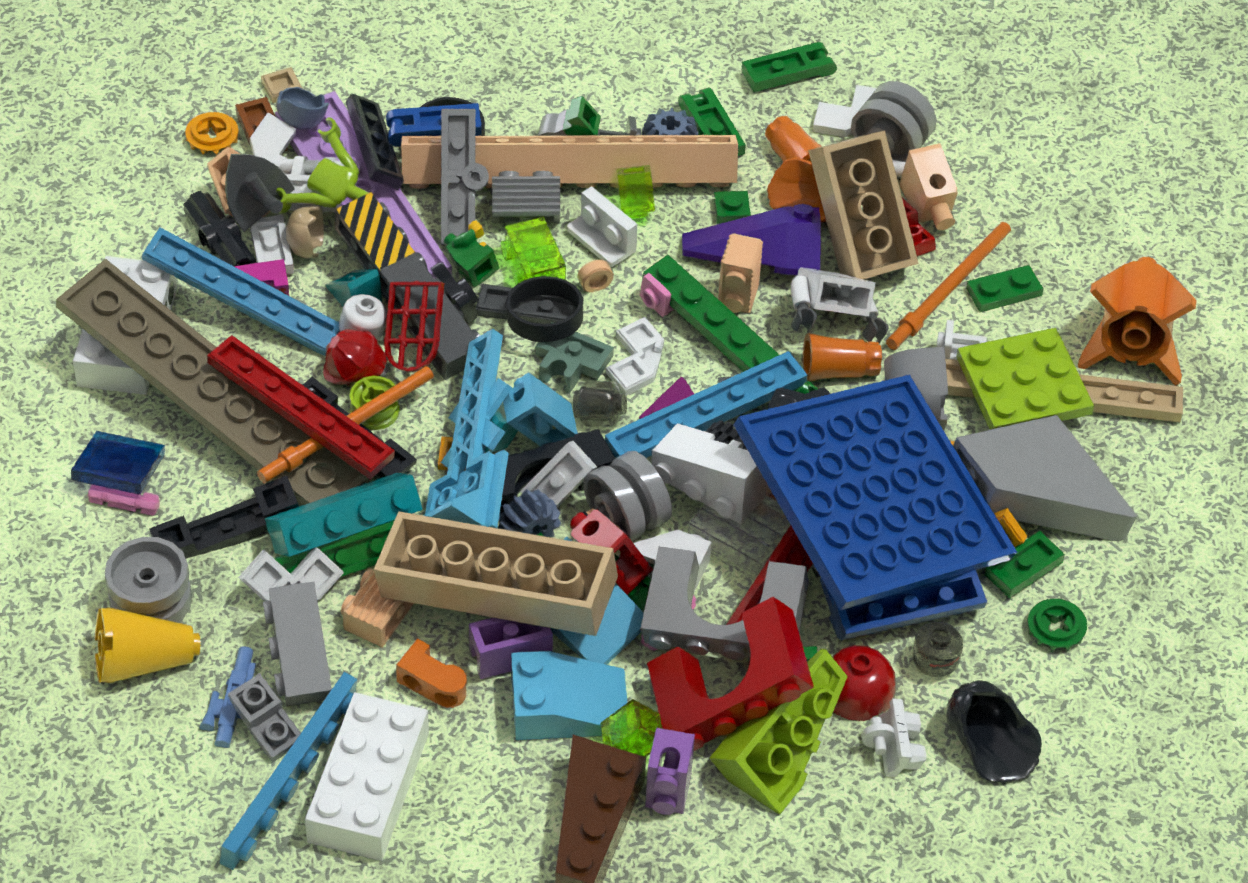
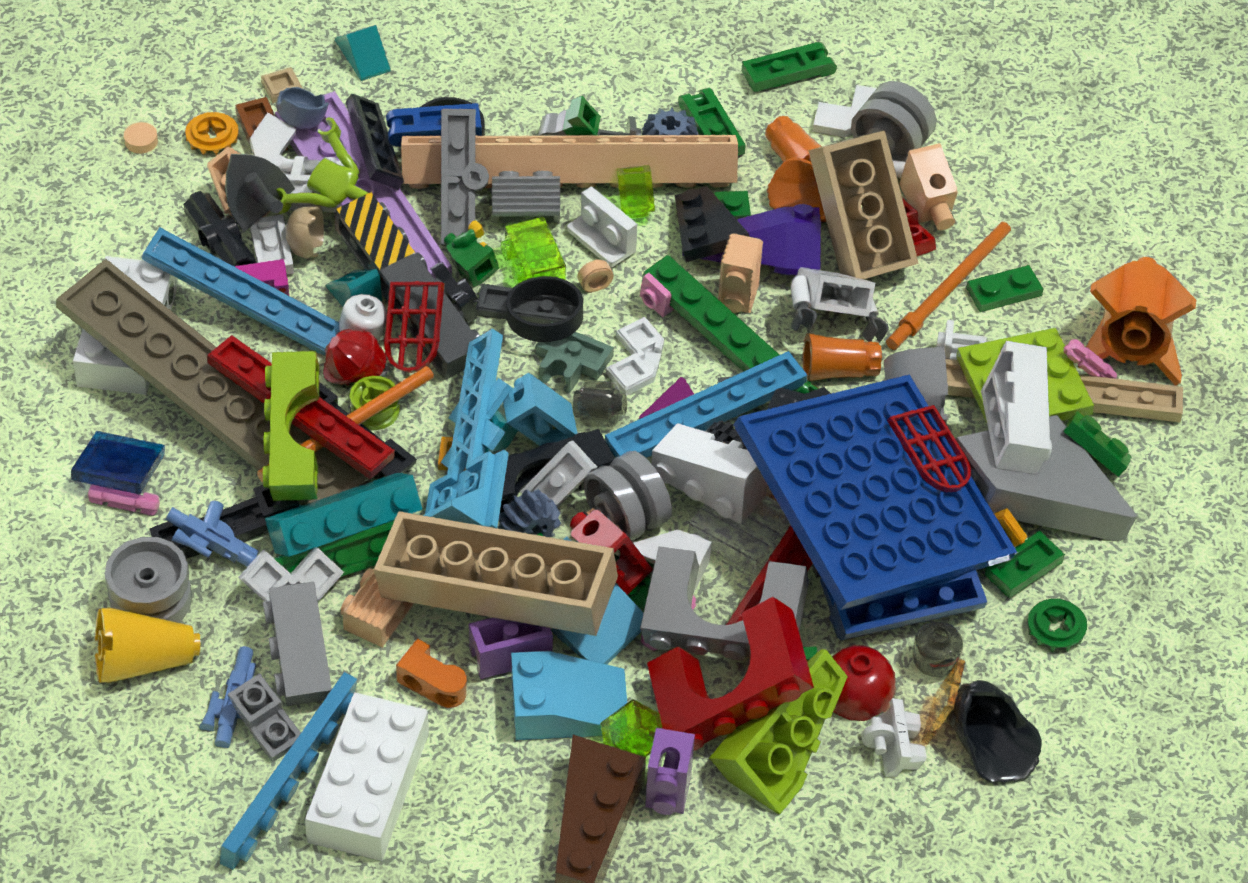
(140, 137): none -> light nougat tile
(211, 534): none -> medium blue piece
(293, 385): none -> lime arch
(364, 52): none -> teal slope
(704, 223): none -> black wing
(933, 436): none -> red window
(943, 701): none -> clear orange piece
(1018, 408): none -> white wedge
(1088, 360): none -> bright pink axle
(1108, 451): none -> green plate

